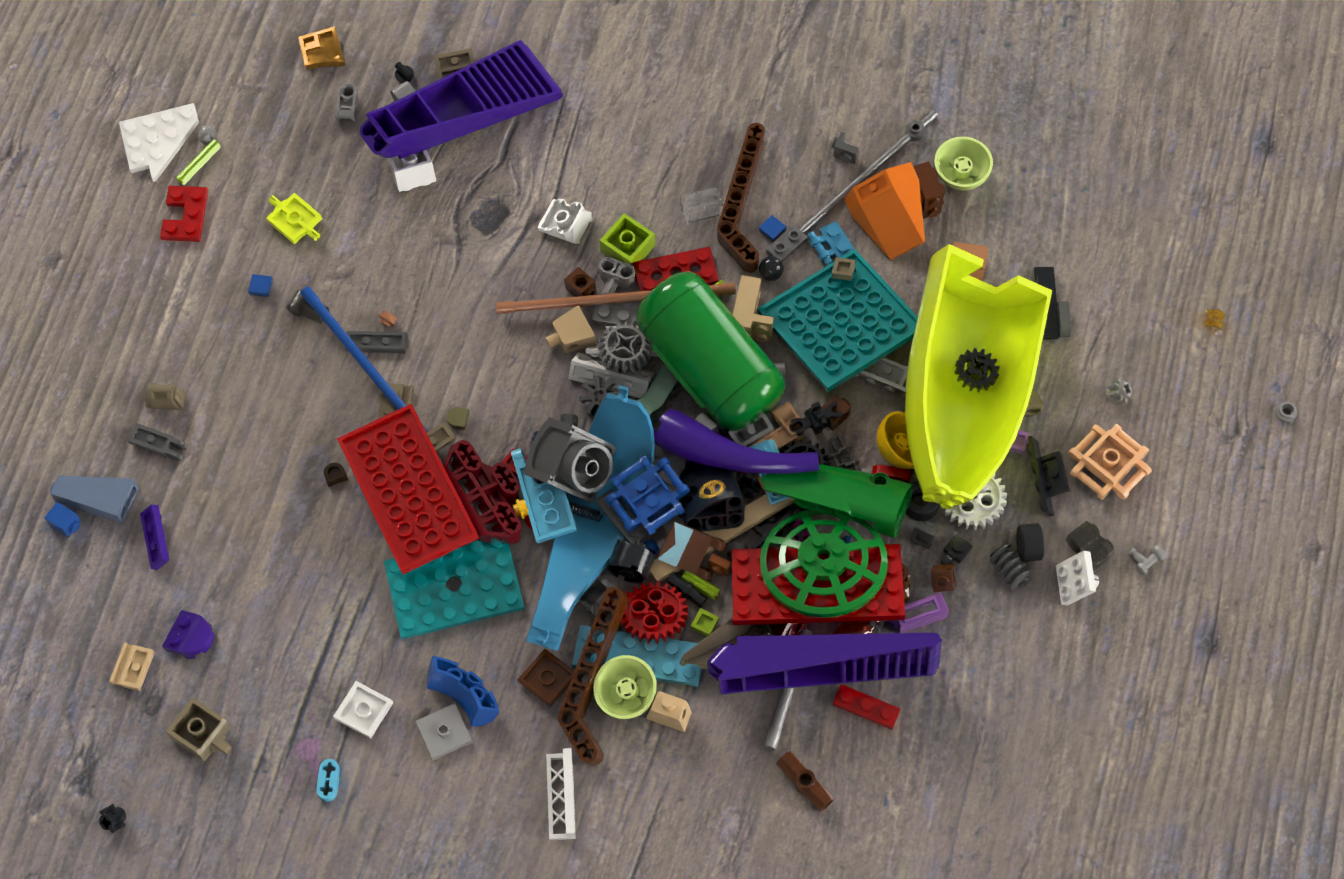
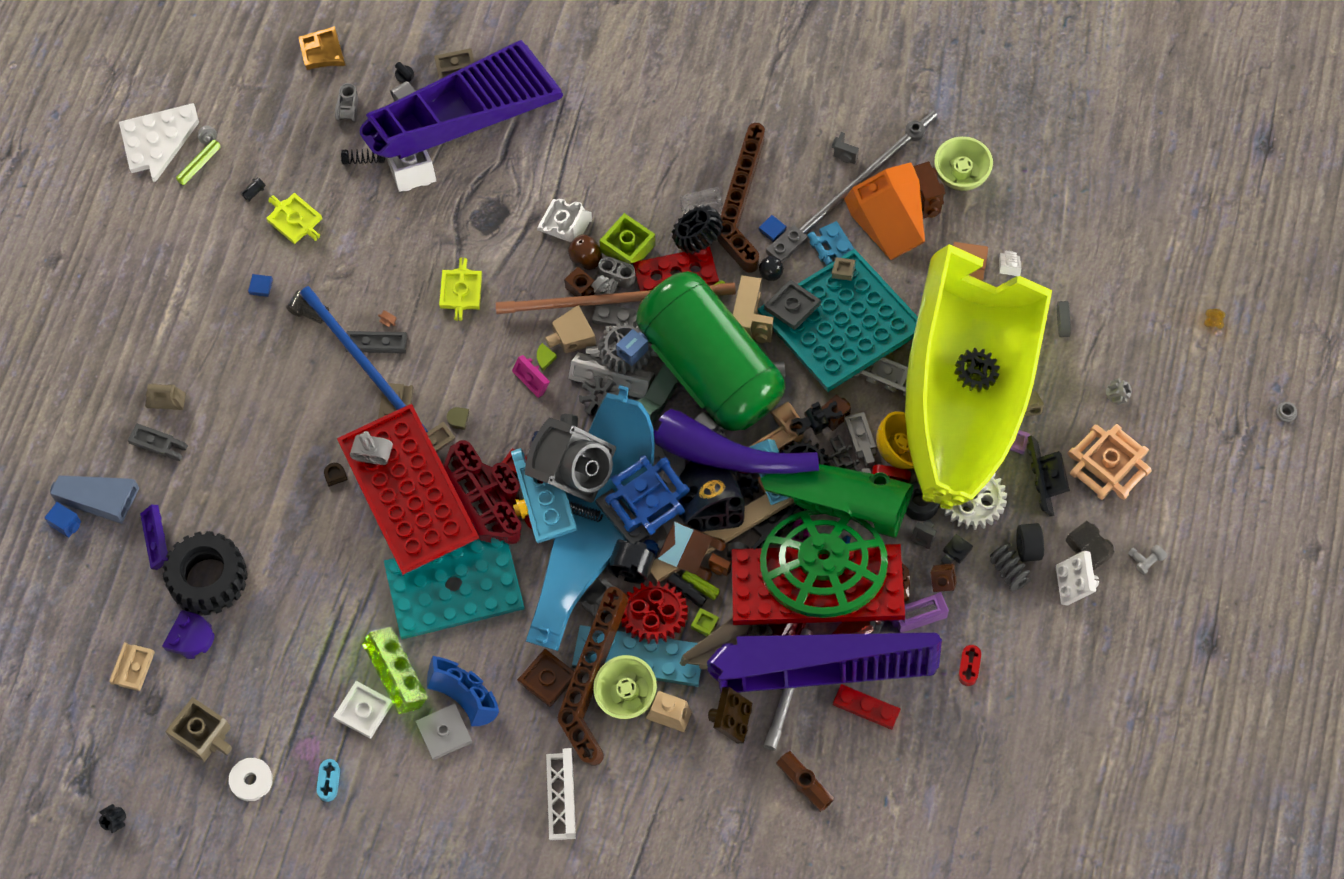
(193, 551): none -> black tyre
(194, 204): red plate -> none
(248, 767): none -> white tile
(253, 189): none -> black pin
(345, 157): none -> black piece
(371, 449): none -> light grey beam
(395, 670): none -> clear neon green brick
(460, 289): none -> neon yellow plate
(530, 376): none -> dark pink plate
(545, 356): none -> lime tile
(585, 252): none -> reddish brown helmet
(601, 284): none -> light grey plate
(632, 347): none -> medium blue brick
(697, 229): none -> black gear
(732, 715): none -> dark brown plate
(752, 432): light grey brick -> none
(792, 304): none -> dark grey plate
(861, 438): none -> light grey hinge
(964, 664): none -> red beam
(1009, 263): none -> white plate
(1045, 277): black bracket -> none

